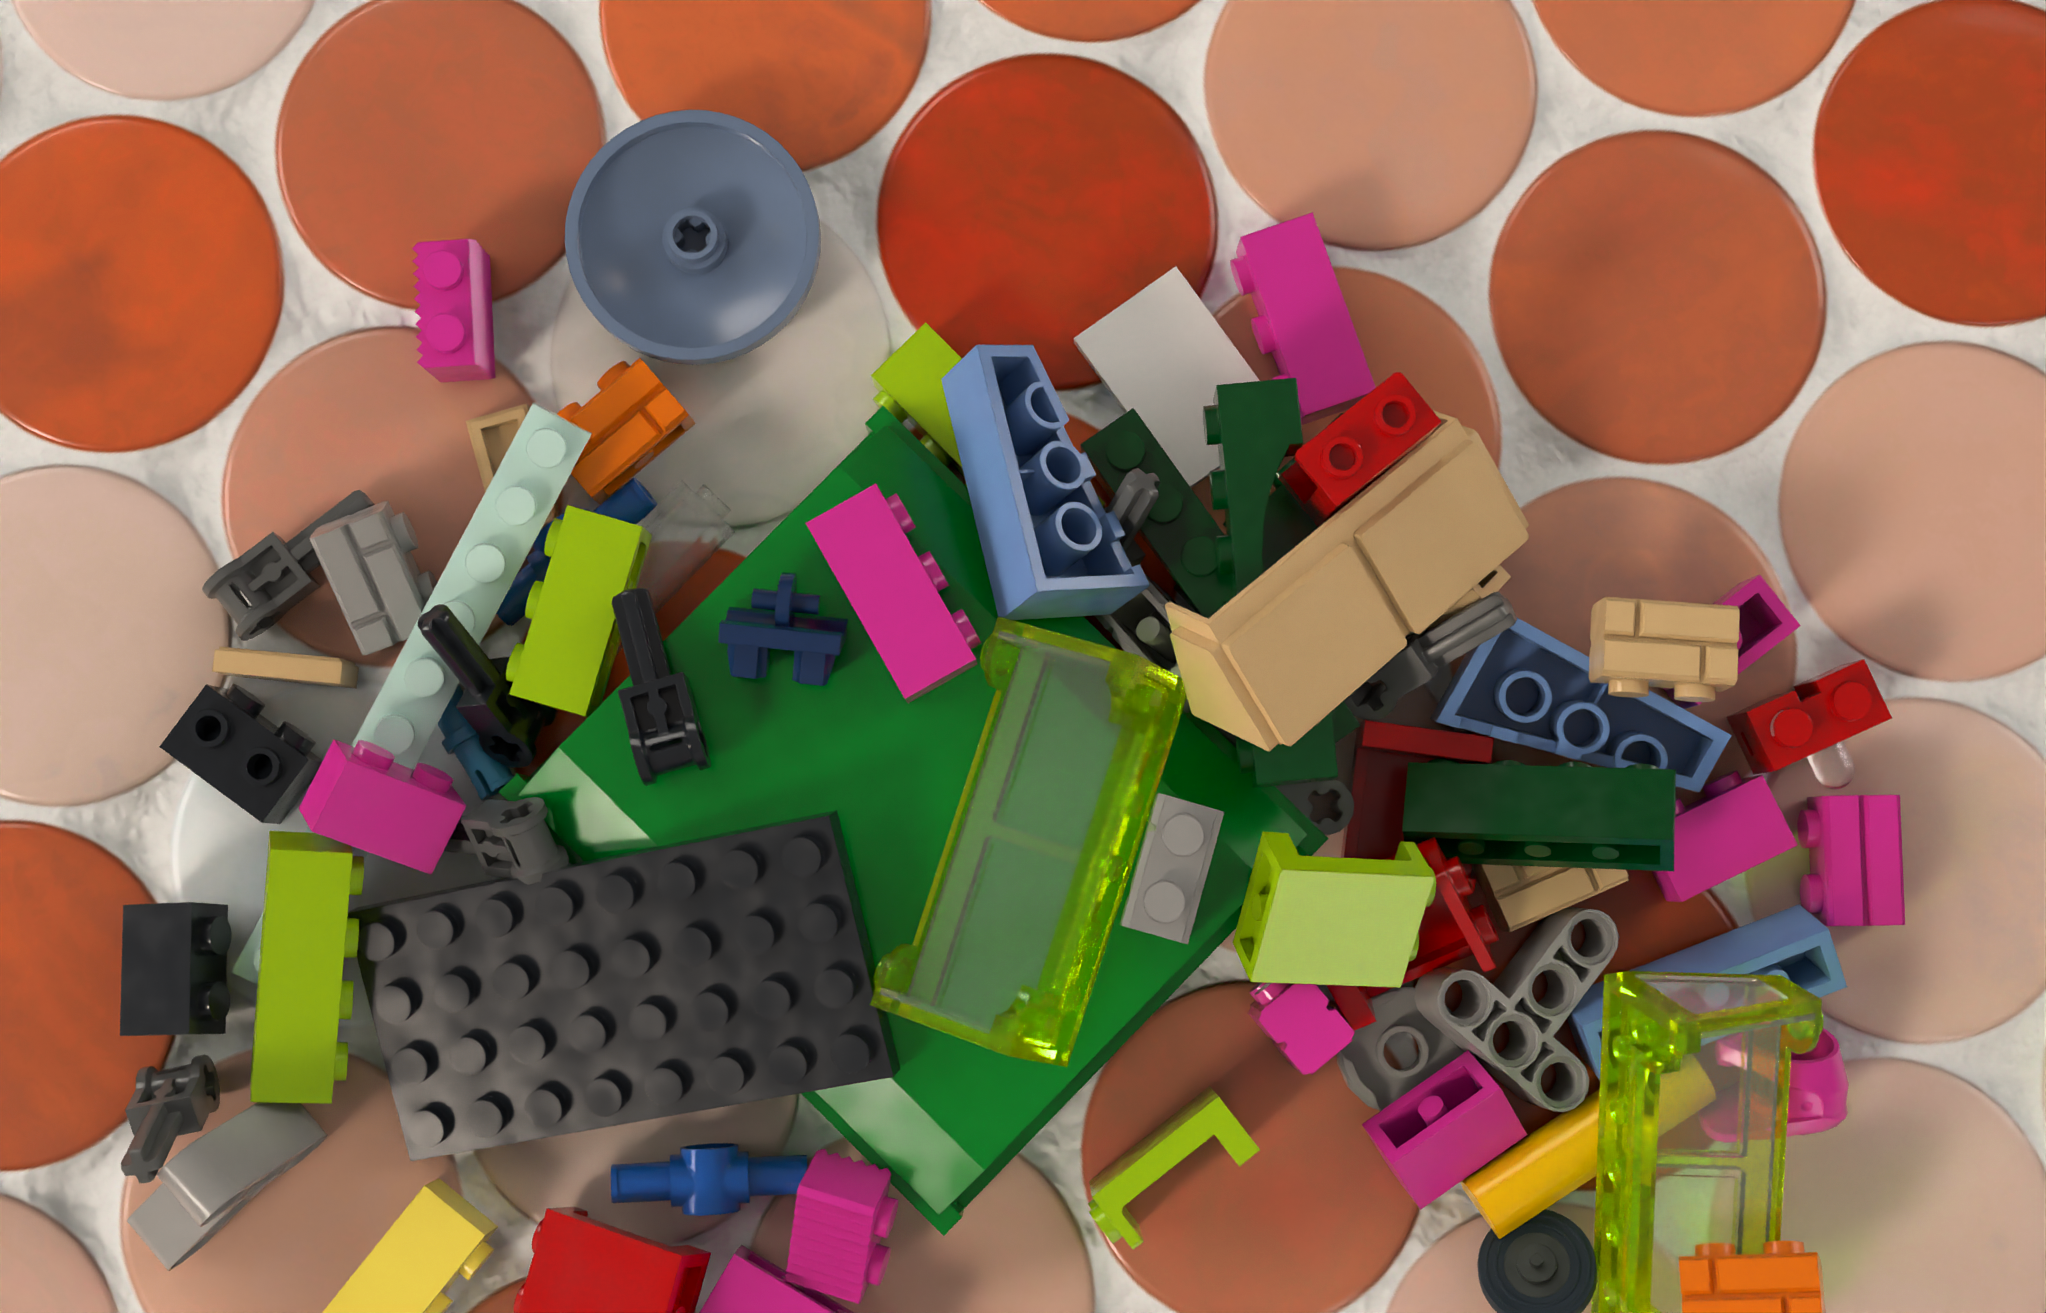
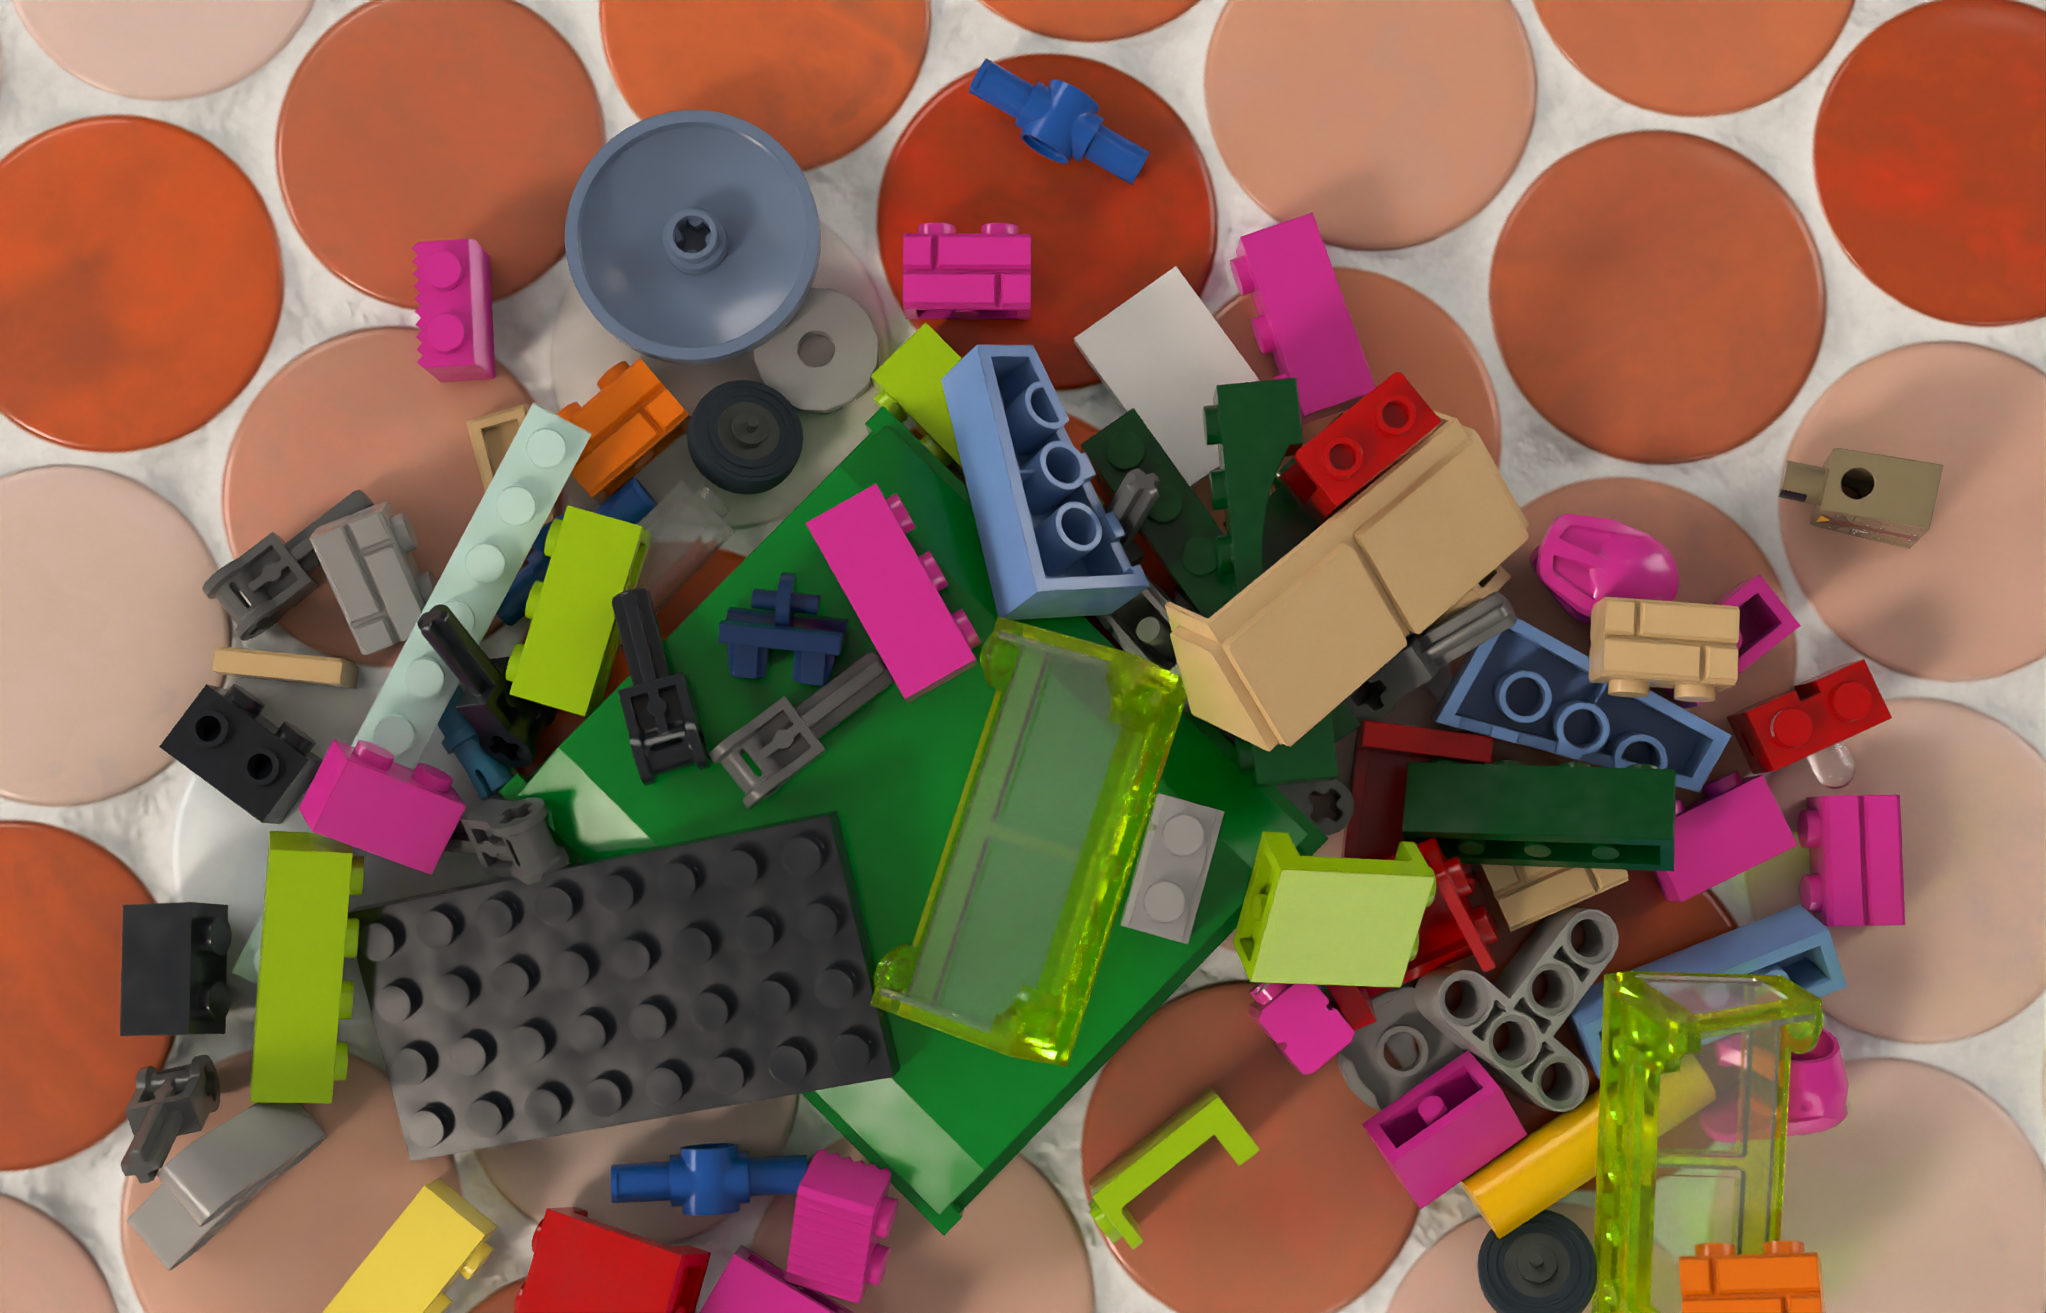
(745, 437): none -> black wheel
(787, 738): none -> dark grey connector
(840, 380): none -> light grey tile
(967, 273): none -> dark pink brick
(1059, 121): none -> blue pin
(1599, 559): none -> dark pink helmet
(1893, 495): none -> dark tan torso

